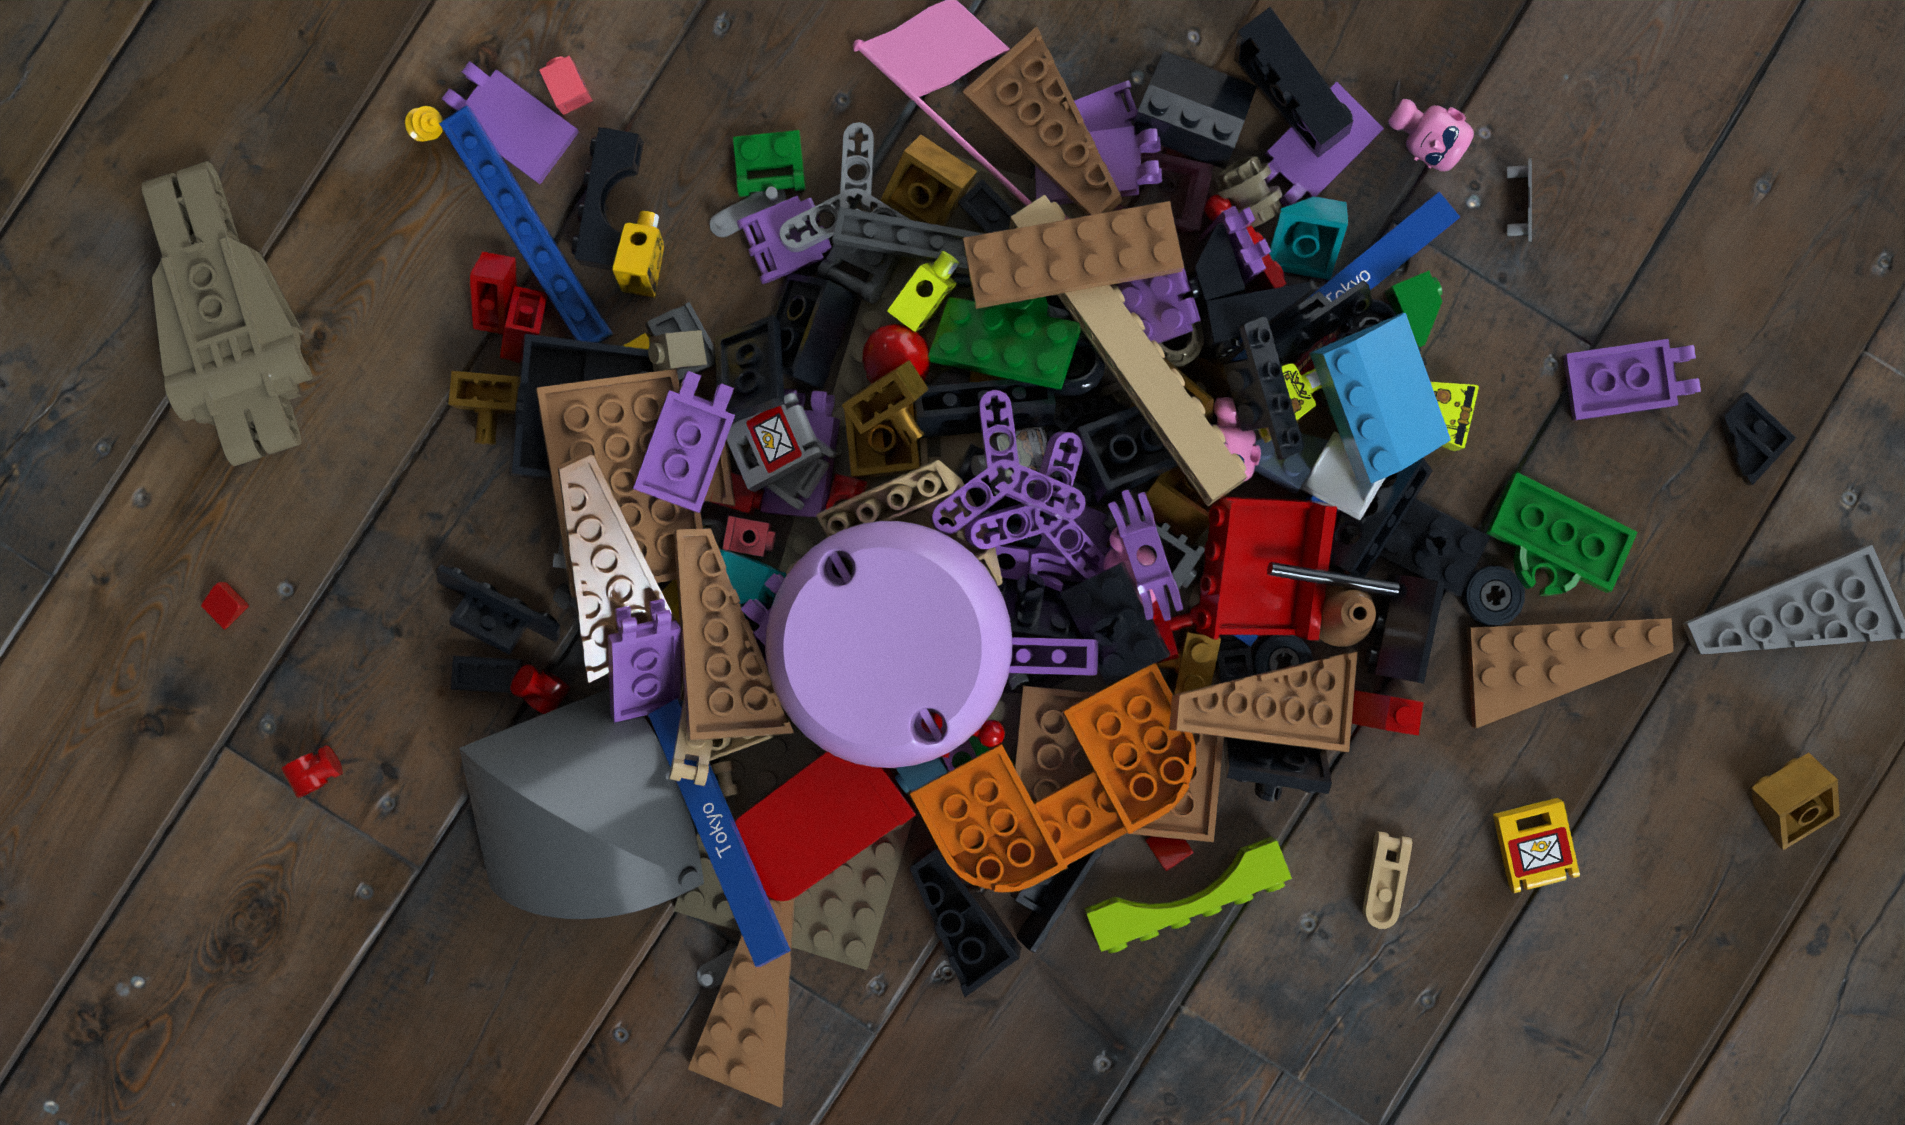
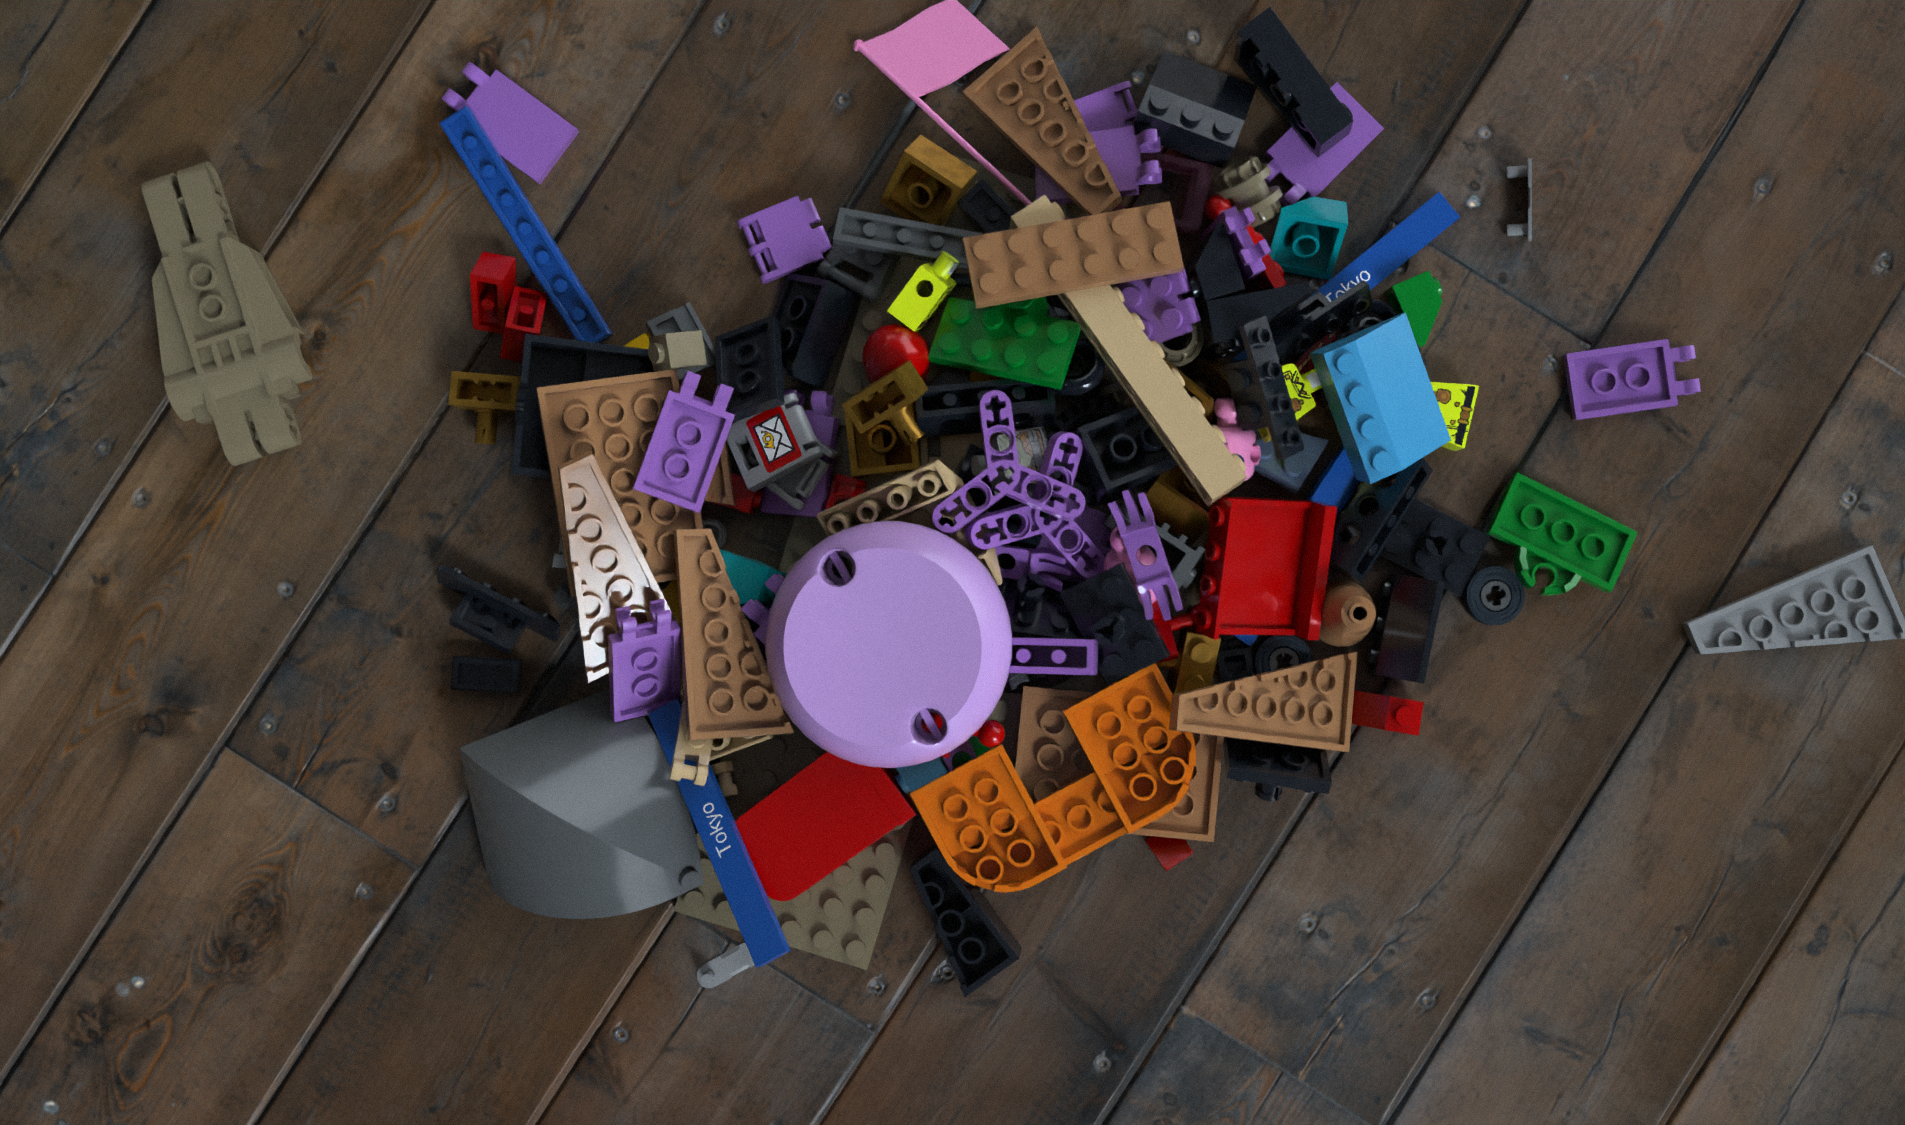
(224, 604): red slope -> none
(312, 771): red piece -> none
(423, 123): yellow wheel -> none
(540, 690): red piece -> none
(565, 84): coral brick -> none
(615, 157): black arch -> none
(639, 256): yellow torso -> none
(725, 222): light grey piece -> none
(735, 533): coral brick -> none
(749, 1021): medium nougat wing -> none
(767, 153): green plate -> none
(849, 190): light grey piece -> none
(1050, 899): black bracket -> none
(1252, 870): lime arch -> none
(1333, 578): black bar -> none
(1335, 481): white piece -> none
(1386, 880): tan plate -> none
(1436, 136): bright pink piece -> none
(1537, 853): container -> none
(1538, 662): medium nougat wing -> none
(1753, 437): black wing -> none
(1796, 800): pearl gold slope -> none

